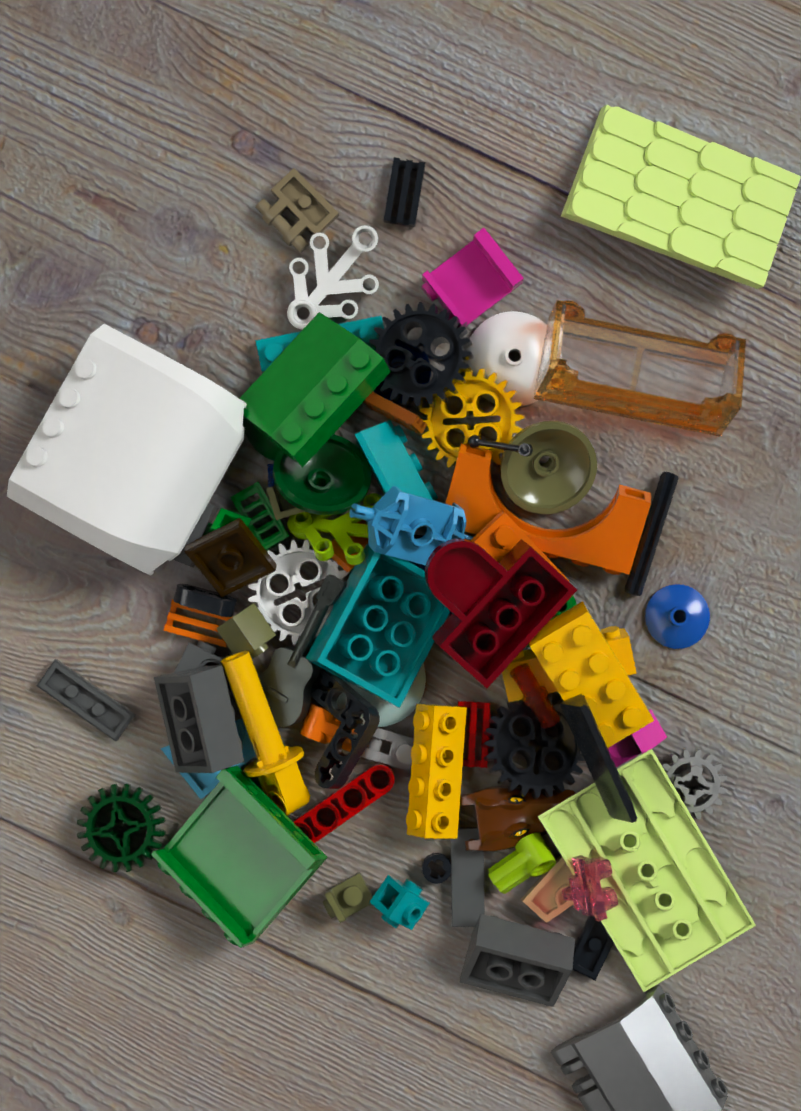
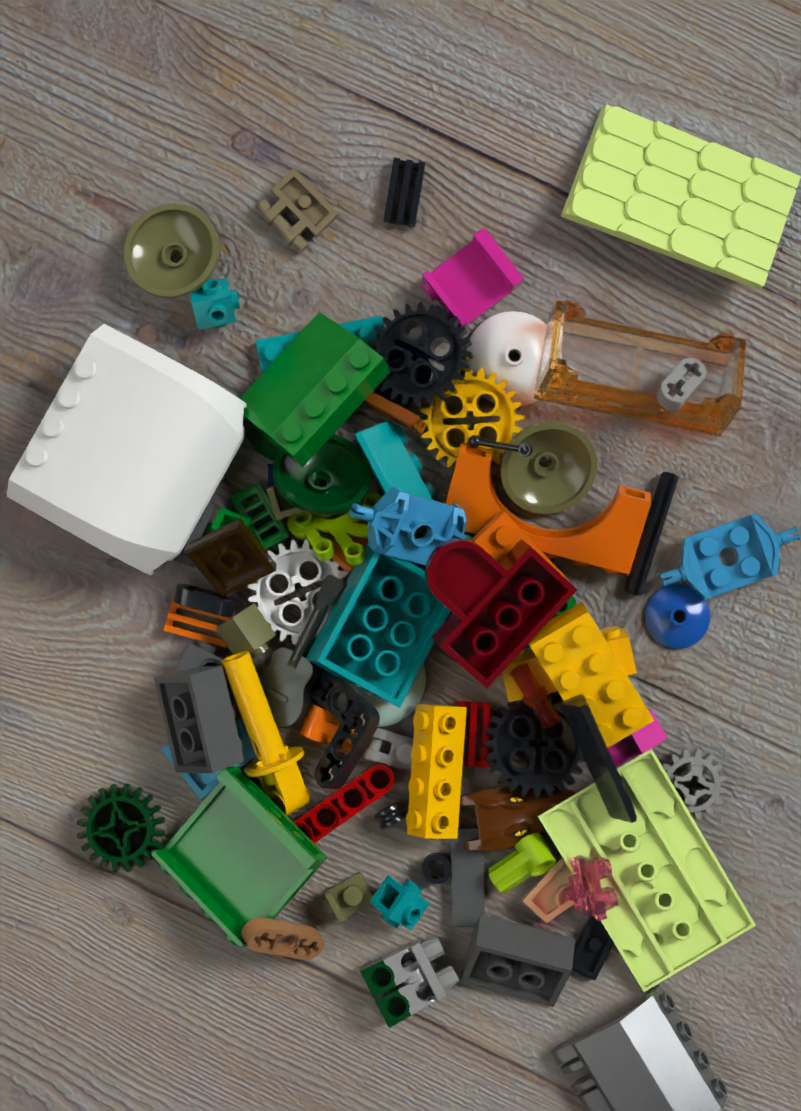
(86, 700): dark grey tile -> none
(160, 237): none -> olive dish
(215, 304): none -> teal brick
(274, 930): none -> medium nougat beam
(329, 281): white plant -> none
(390, 815): none -> black bush
(414, 970): none -> light grey hips
(686, 388): none -> light grey beam
(756, 553): none -> dark azure plate

